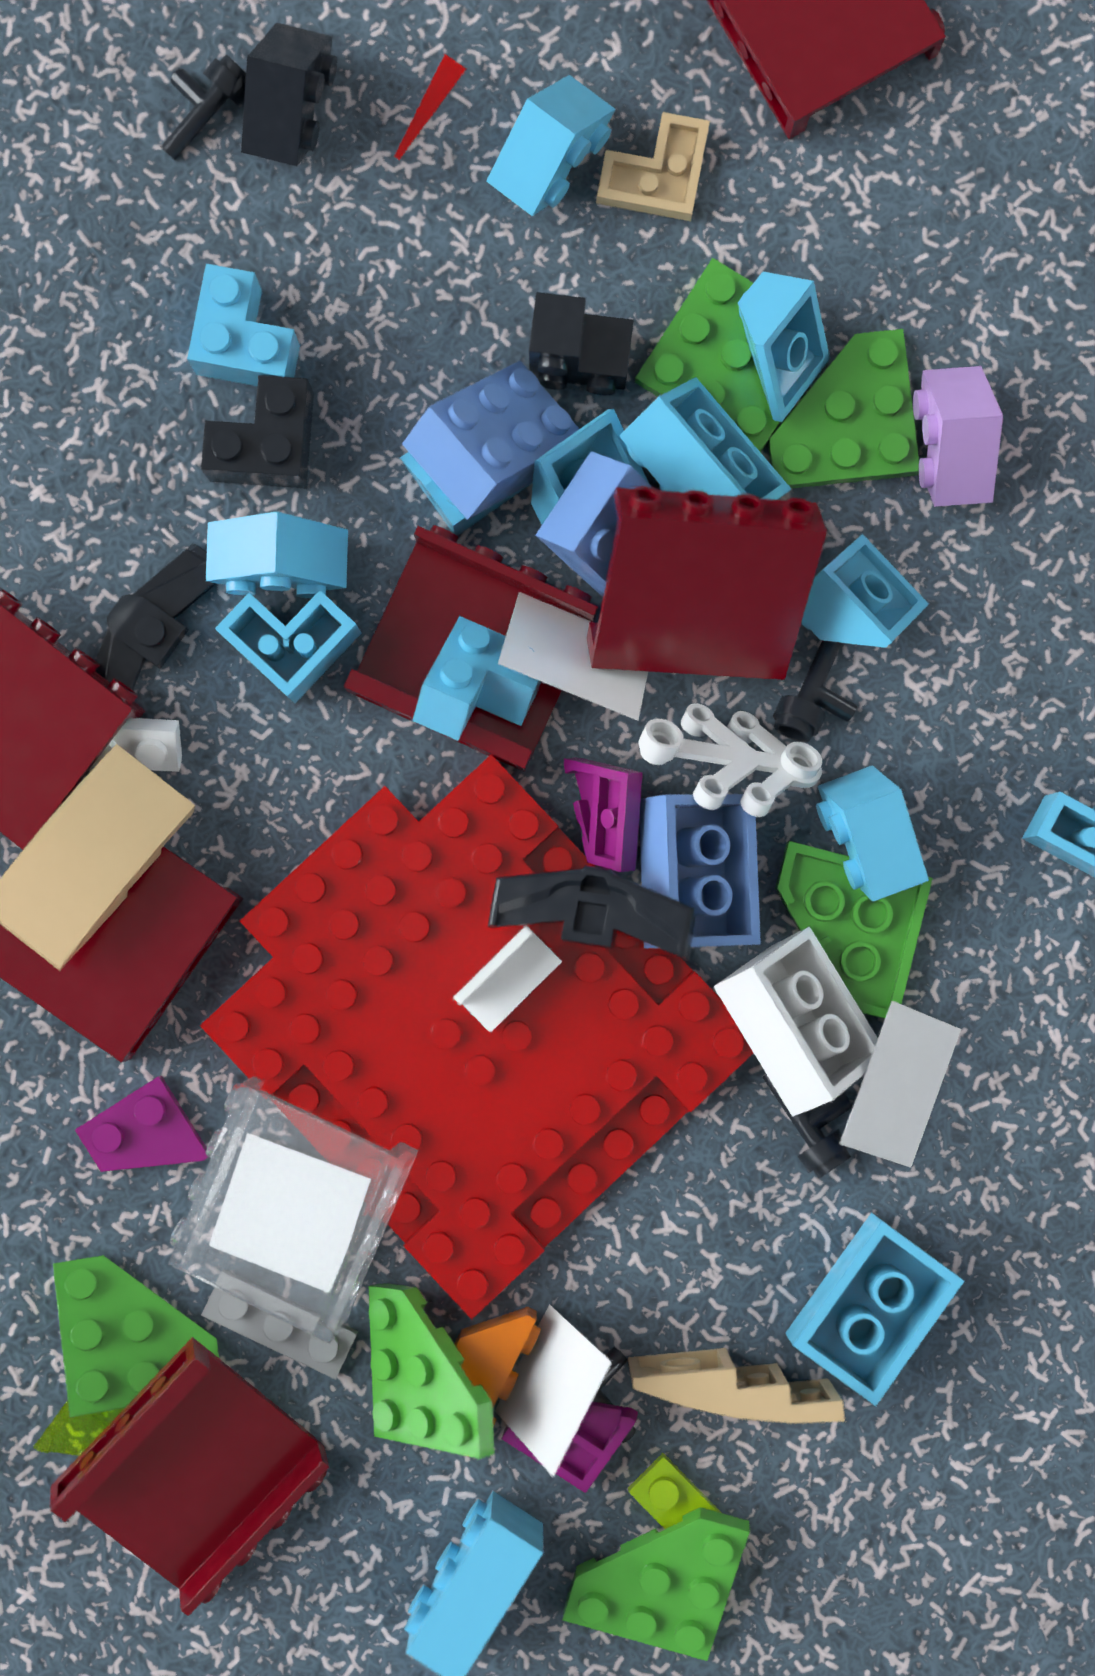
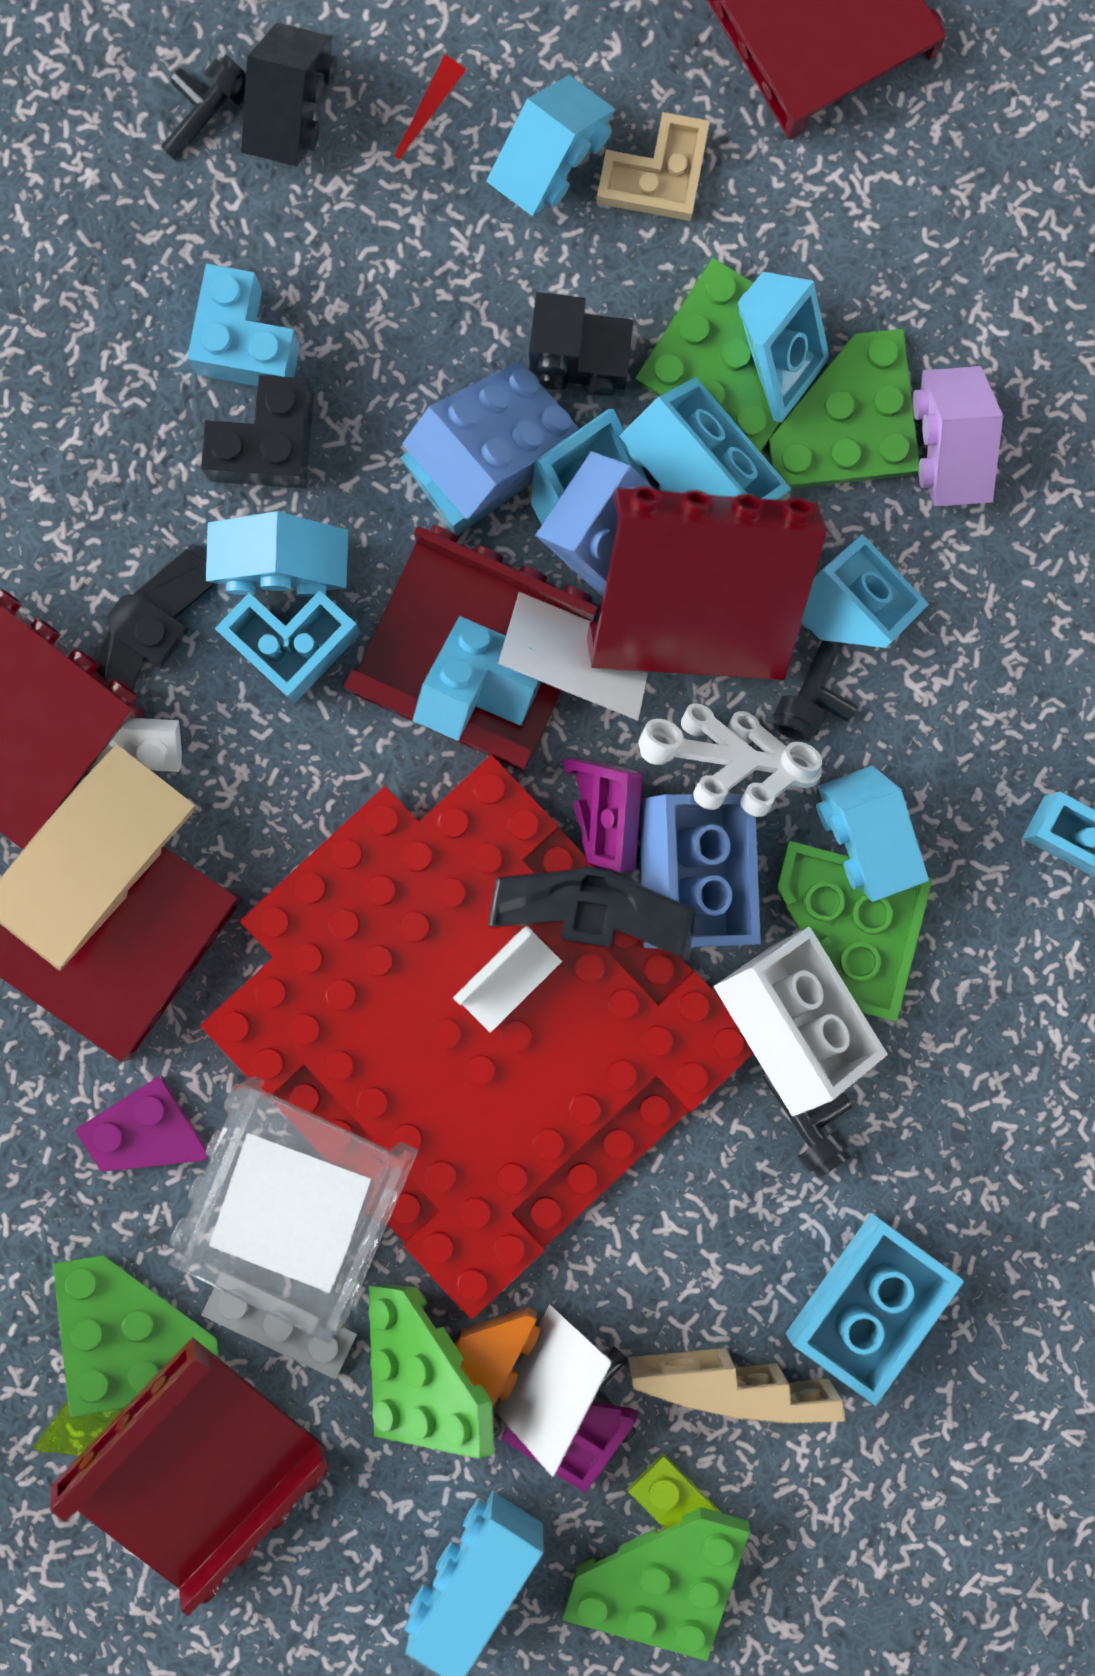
(900, 1085): white sticker -> none

